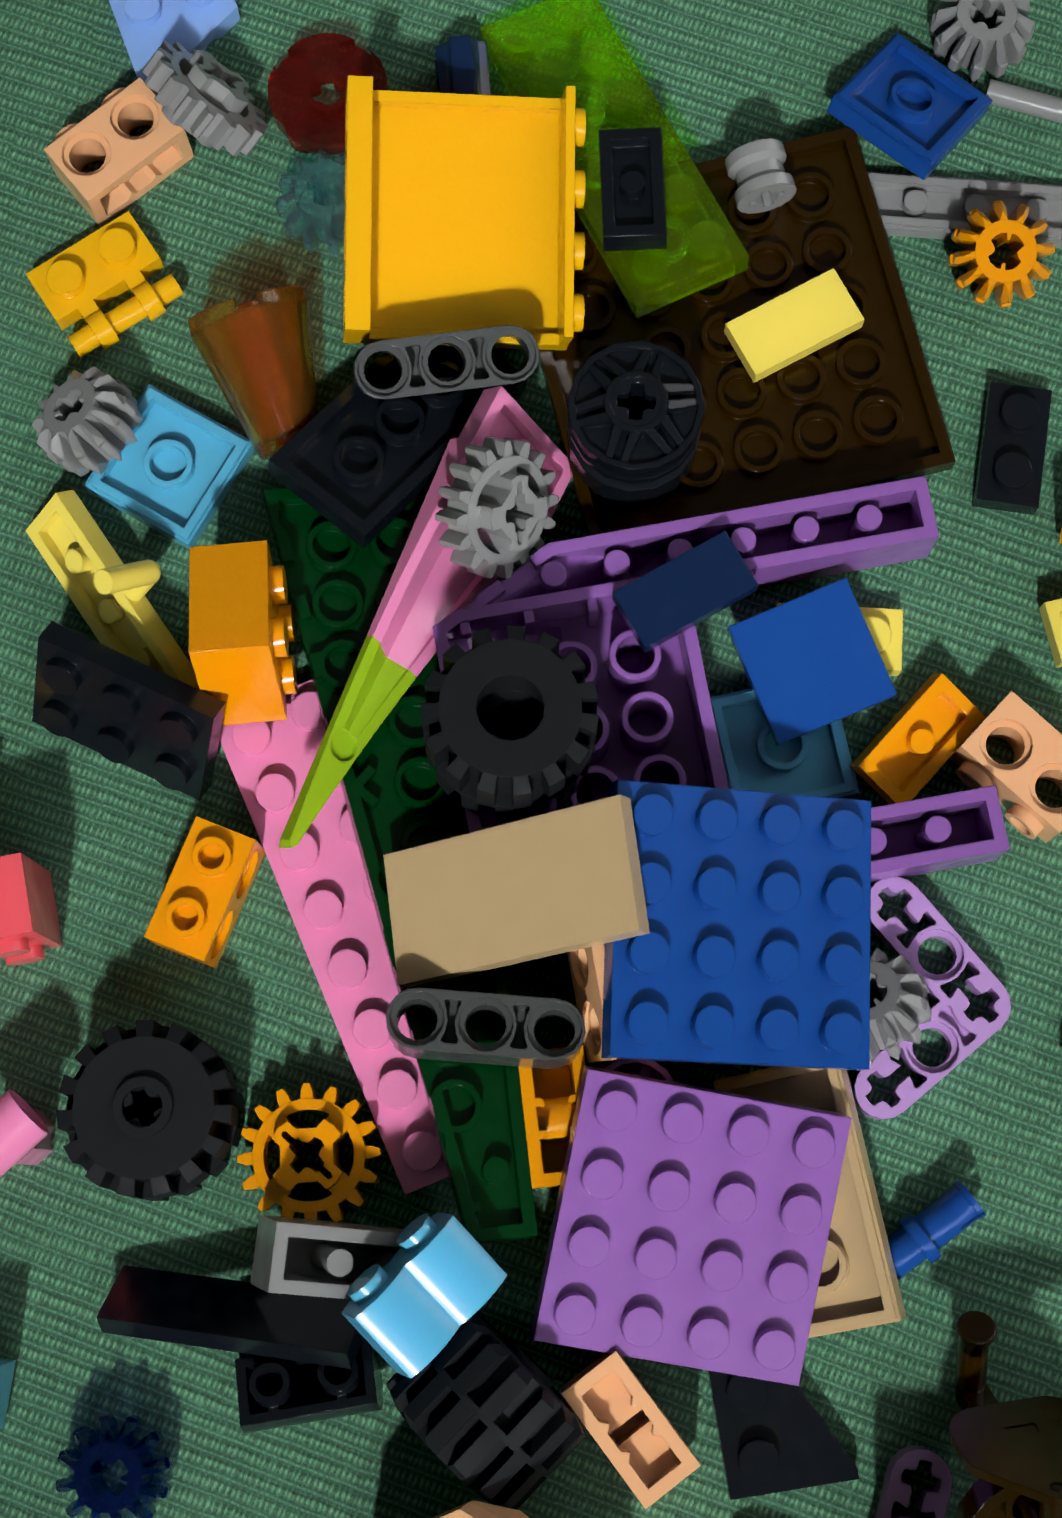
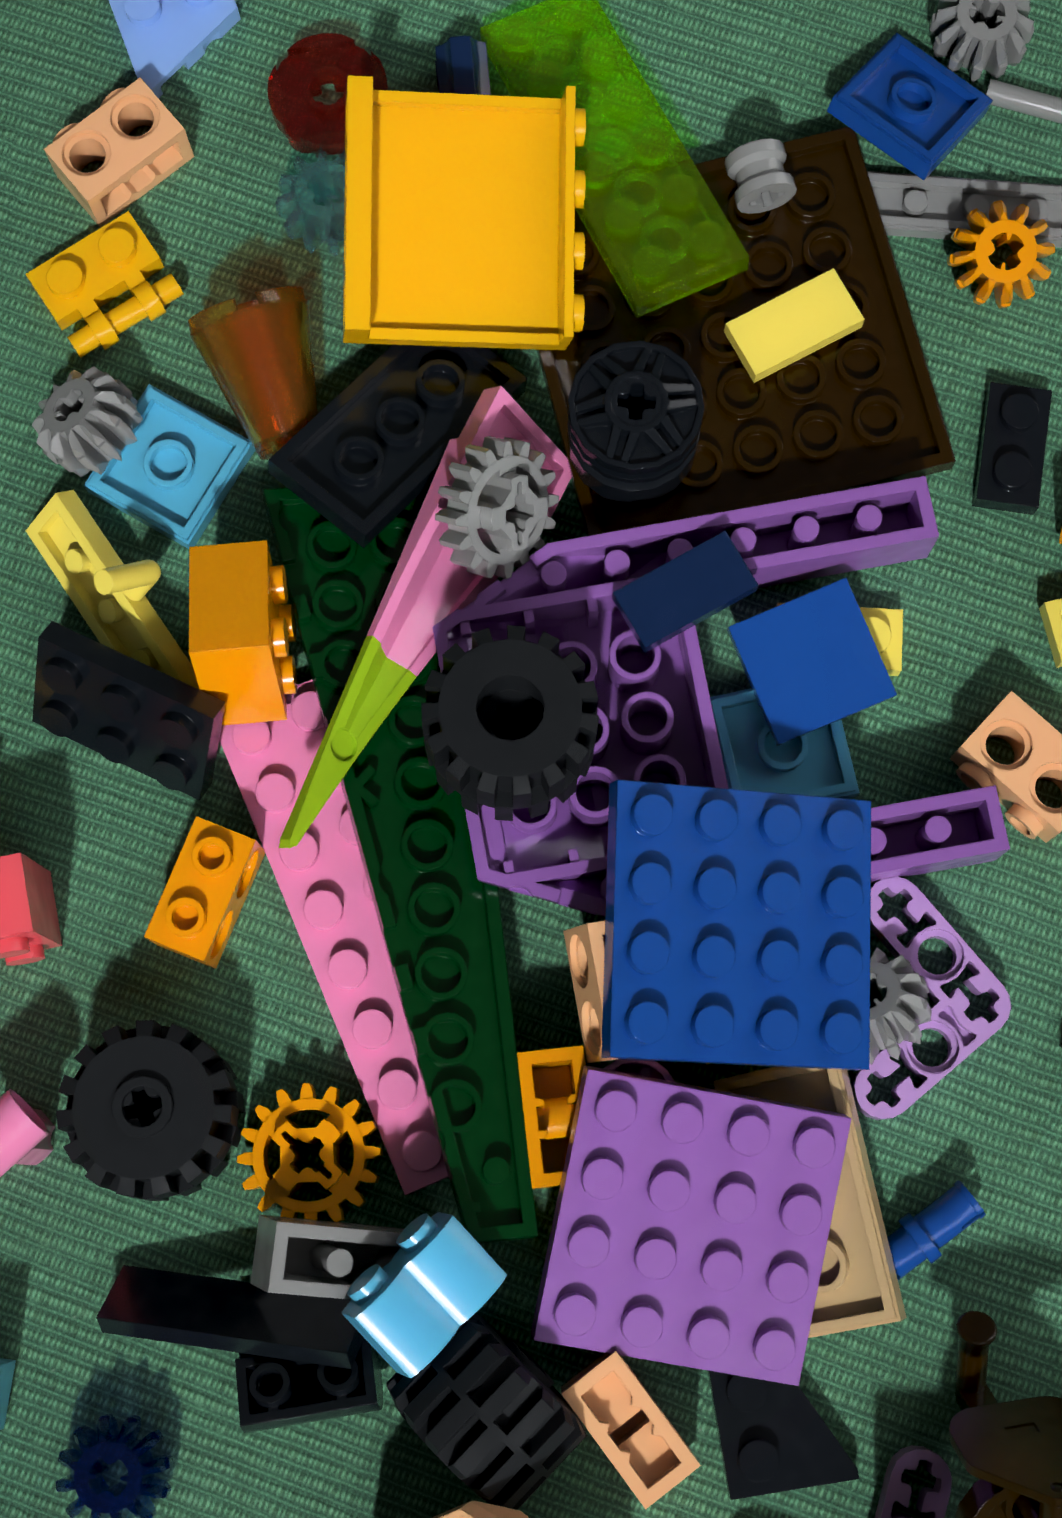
(205, 98): light grey gear -> none
(456, 1008): dark grey beam -> none
(475, 351): dark grey beam -> none
(516, 892): tan tile -> none
(632, 189): black plate -> none
(918, 740): light orange plate -> none

